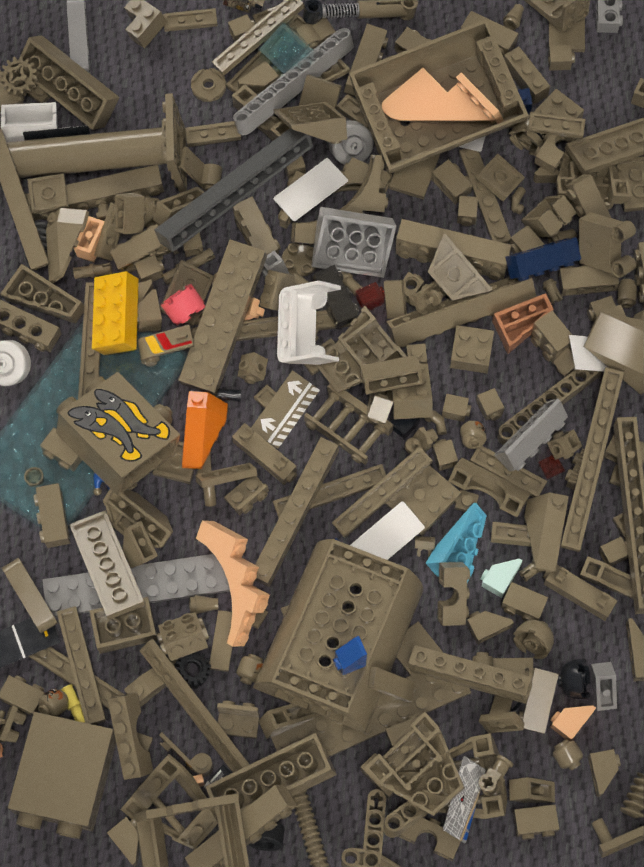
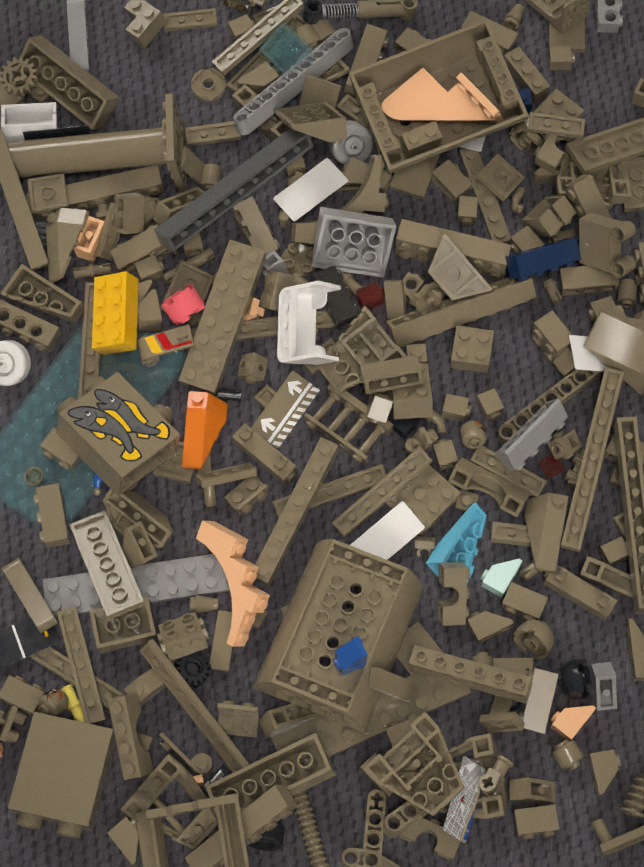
(249, 668): dark tan head -> none
(421, 139): none -> dark tan brick
(517, 322): nougat wedge -> none

